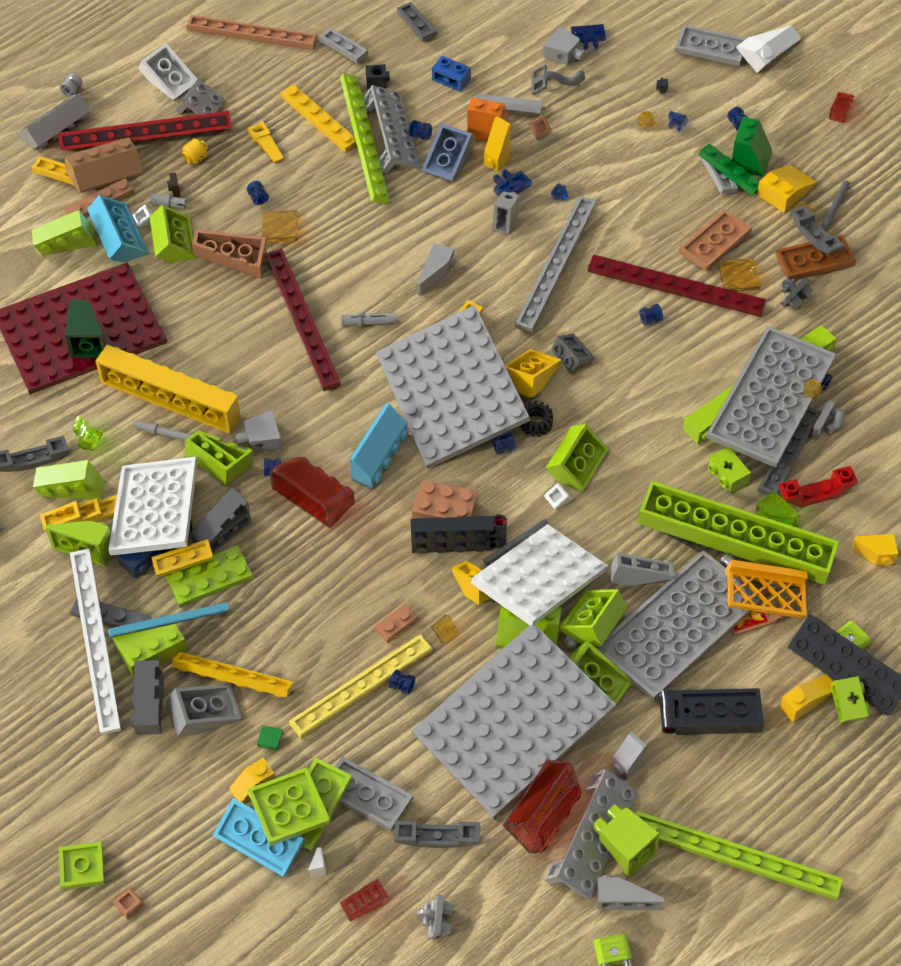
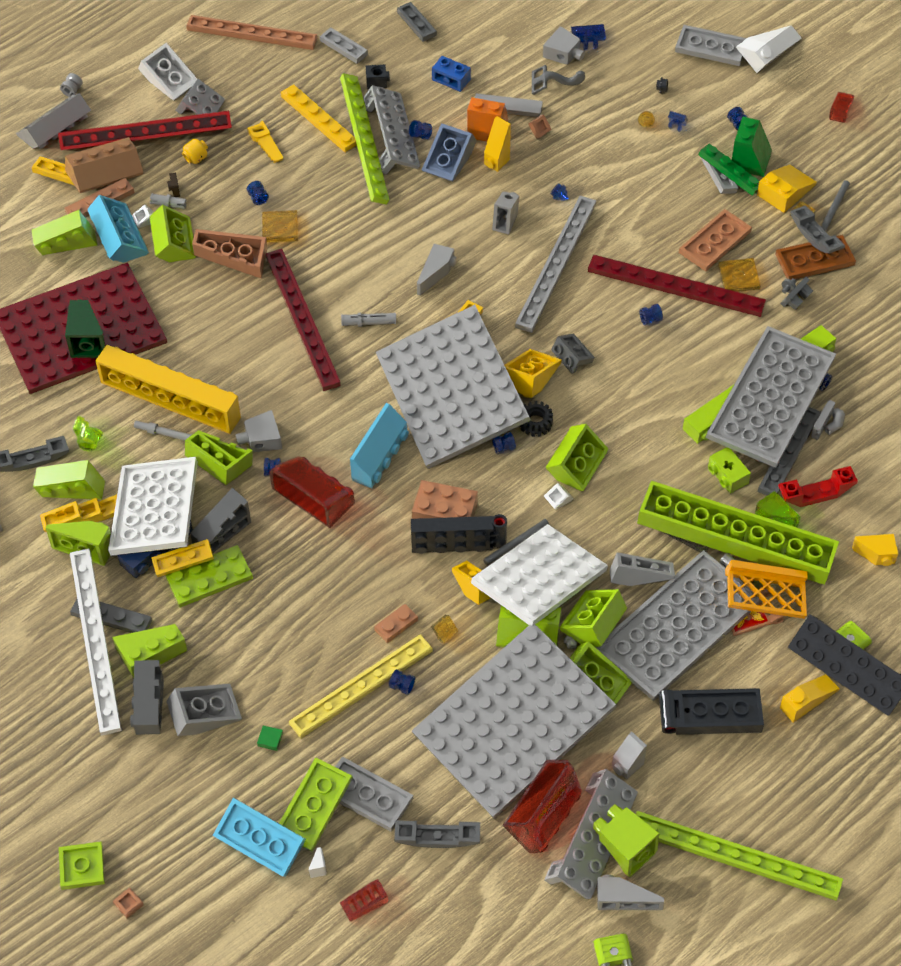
(168, 620): medium azure tile -> none
(232, 674): yellow plate -> none
(251, 776): yellow slope -> none
(288, 806): lime plate -> none
(432, 917): light grey hips -> none
(512, 183): clear blue hinge -> none
(812, 384): clear yellow plate -> none
(847, 710): lime brick -> none

